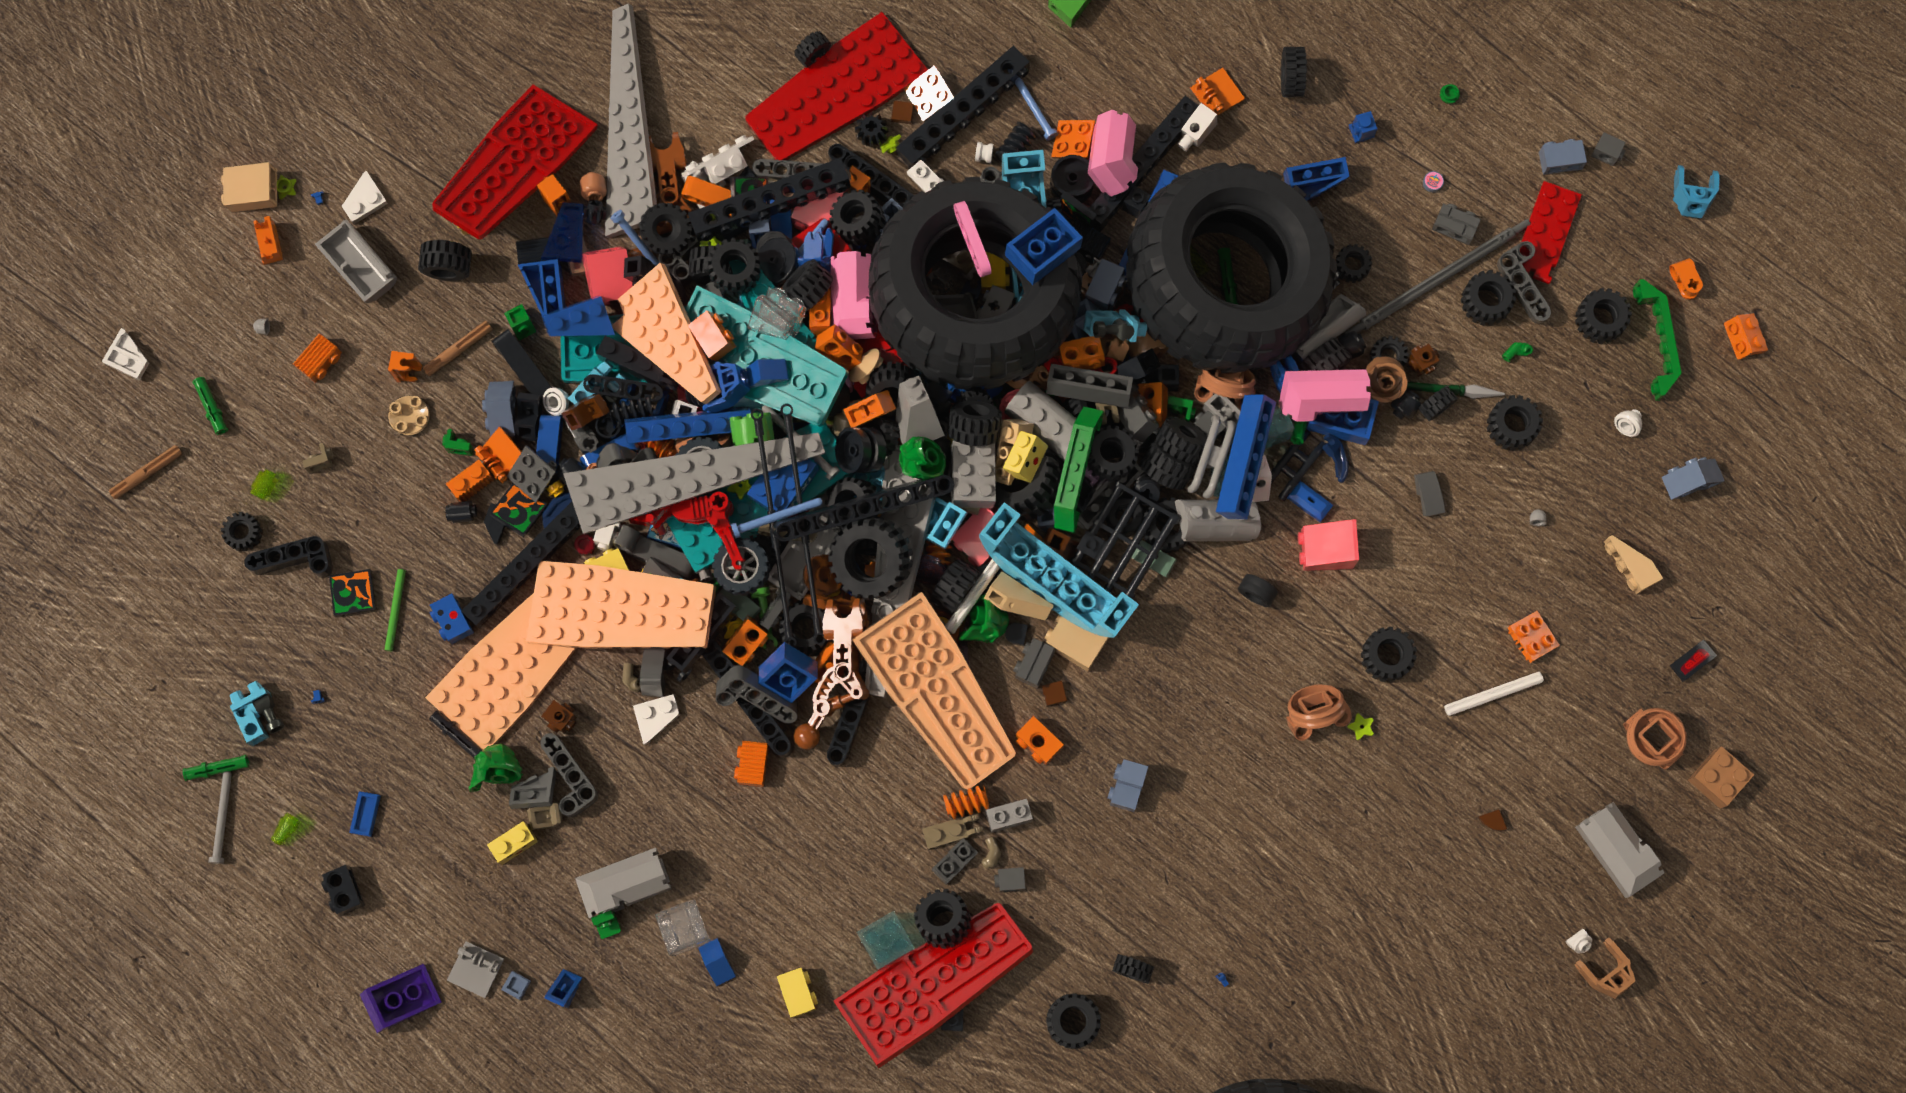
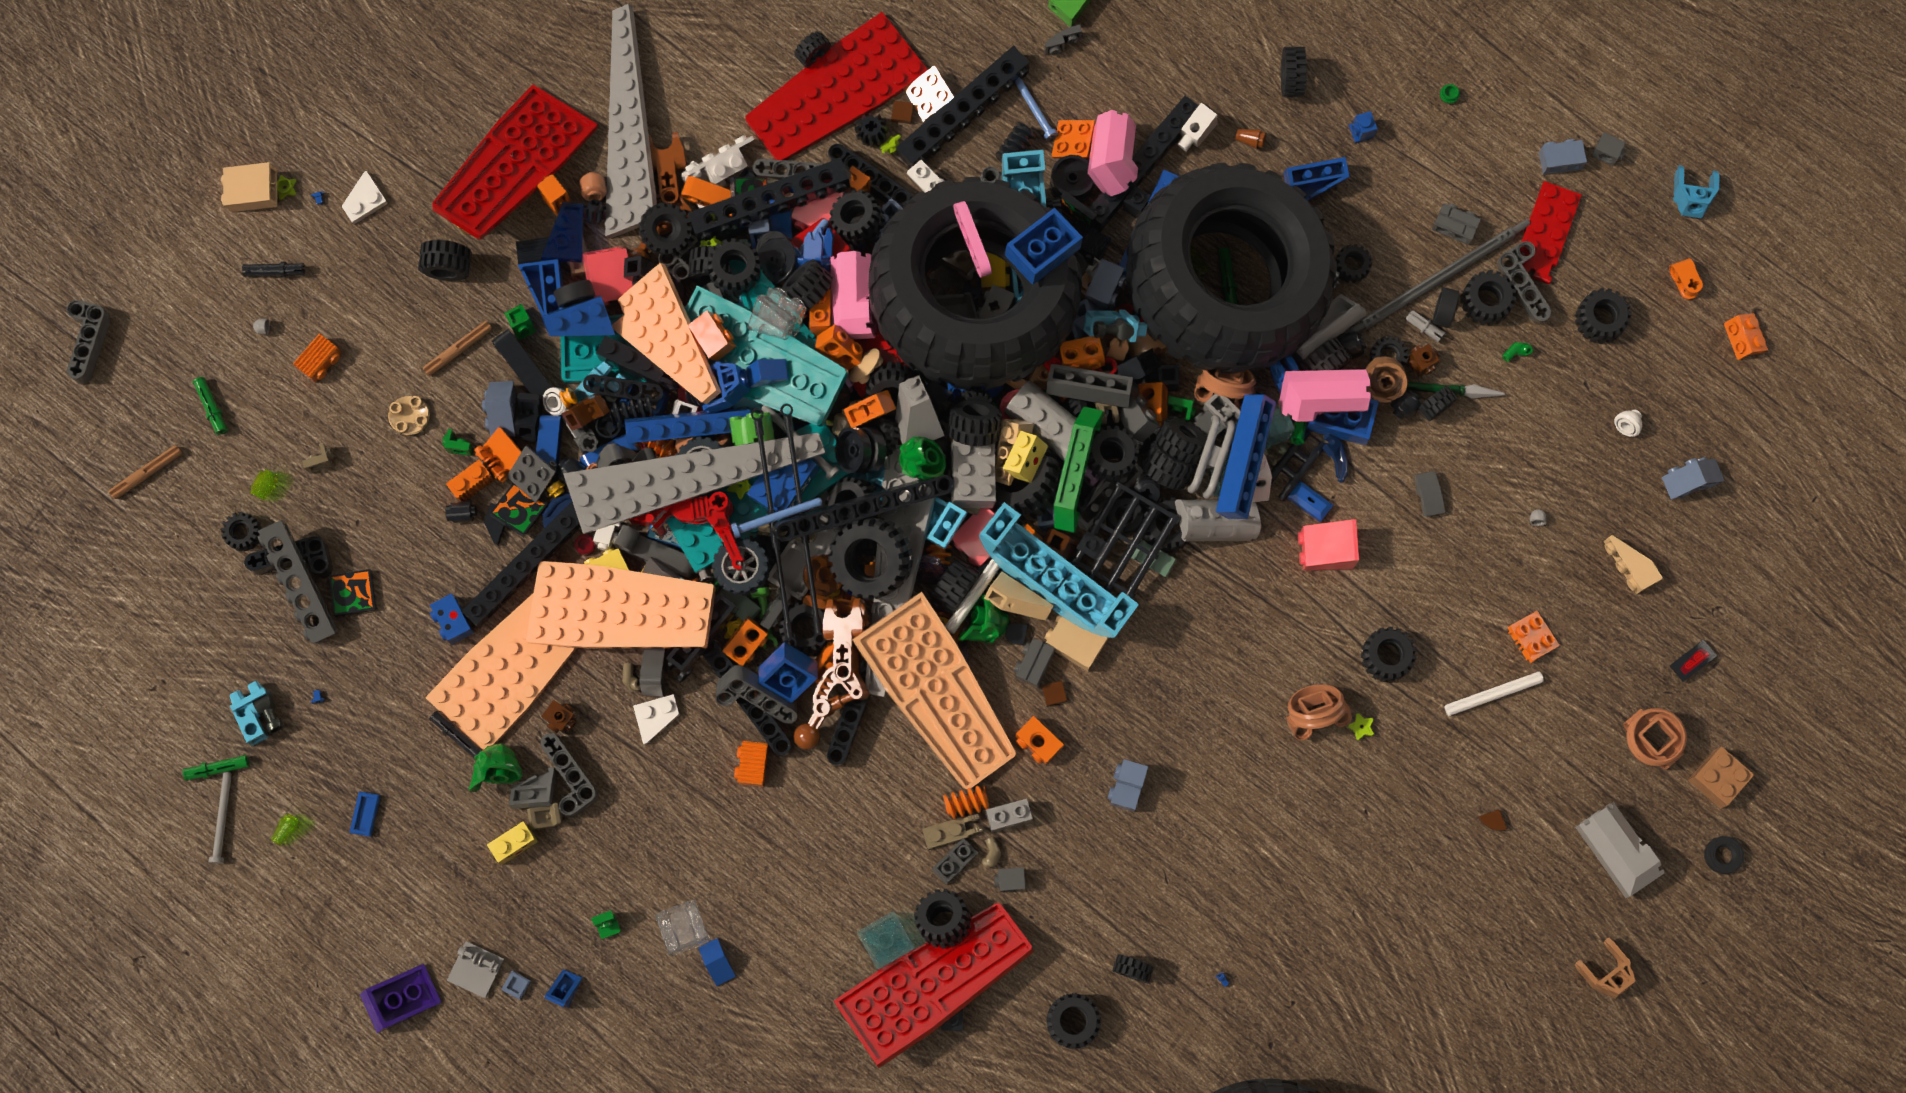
(81, 367): none -> dark grey beam
(126, 356): white wing -> none
(268, 241): orange hinge -> none
(282, 269): none -> black pin
(308, 587): none -> dark grey brick
(347, 887): black brick -> none
(357, 262): light grey container -> none
(395, 610): bright green bar -> none
(401, 364): orange hinge -> none
(568, 397): none -> light orange bush
(574, 293): none -> black tyre
(618, 217): medium blue bar -> none
(623, 883): light grey brick -> none
(797, 993): light yellow brick -> none
(984, 152): white wheel -> none
(1057, 43): none -> dark grey slope
(1217, 92): orange hinge -> none
(1251, 137): none -> dark orange cone
(1257, 590): black tyre -> none
(1424, 325): none -> light grey axle
(1433, 181): tile -> none
(1445, 307): none -> black tyre
(1525, 411): black tyre -> none
(1580, 942): white plate -> none
(1647, 294): green slope -> none
(1711, 858): none -> black tyre

